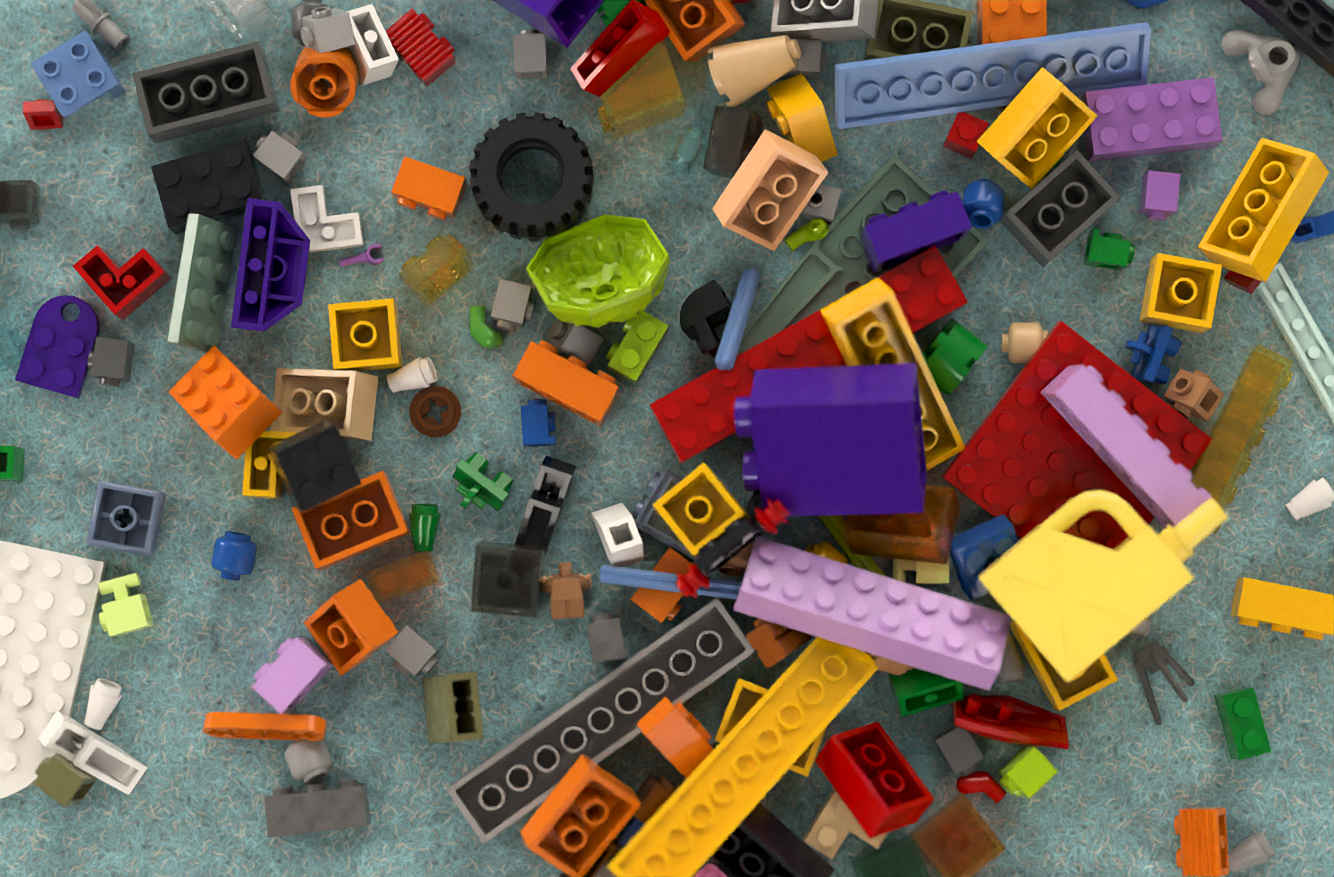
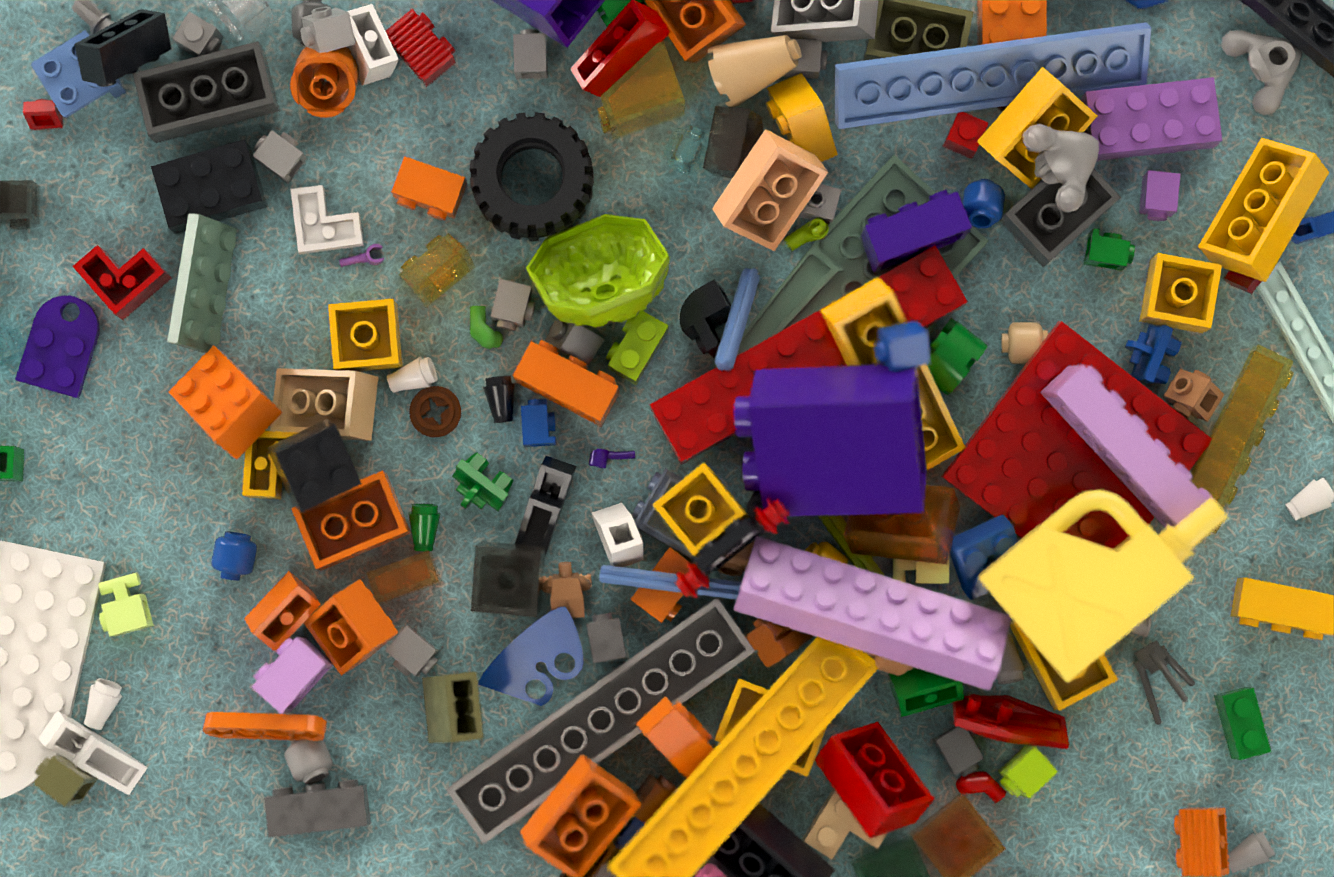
(111, 361): dark grey brick -> none
(115, 500): sand blue brick -> none
(123, 47): none -> black brick
(197, 36): none -> light grey brick
(270, 267): dark purple wedge -> none
(282, 611): none -> orange brick
(500, 397): none -> black cone
(538, 643): none -> piece
(599, 457): none -> dark purple hand
(903, 346): none -> blue brick
(1063, 159): none -> light grey head

